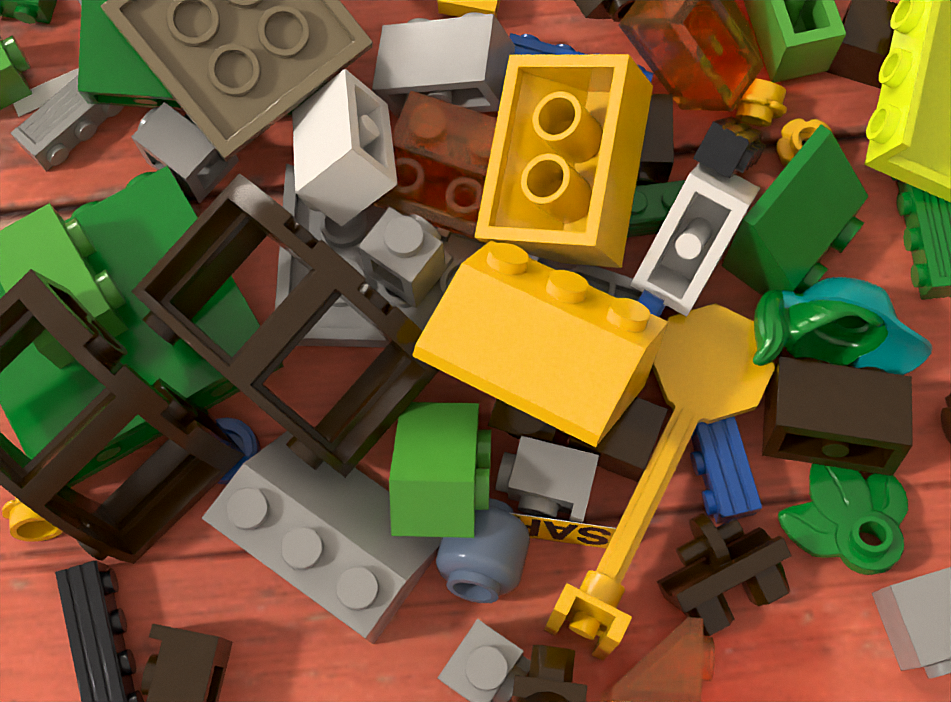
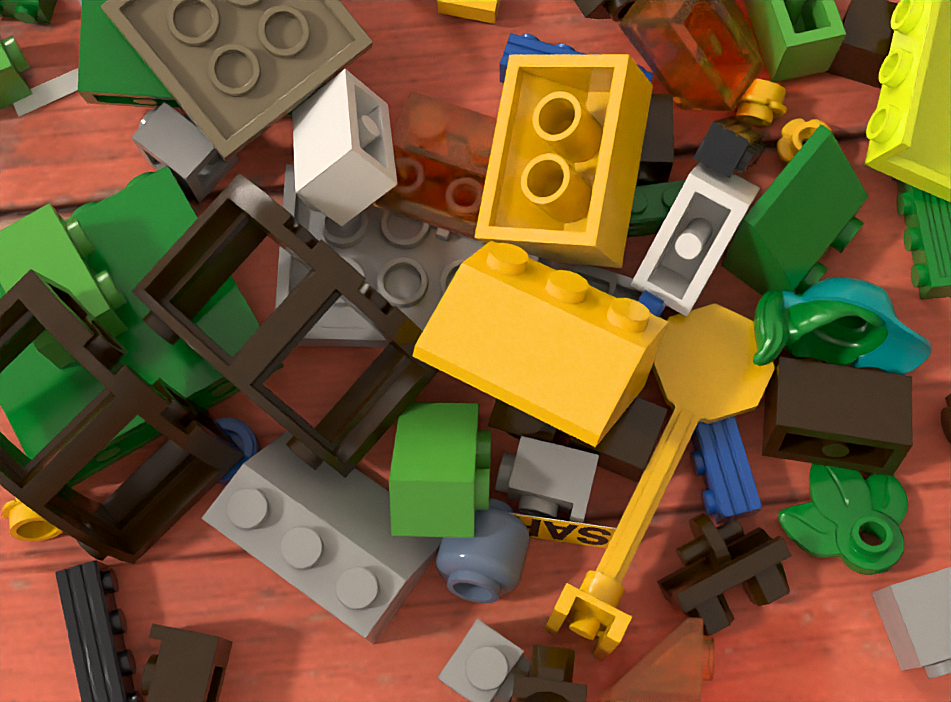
(61, 125): light grey piece -> none
(404, 255): light grey brick -> none
(444, 59): brick -> none

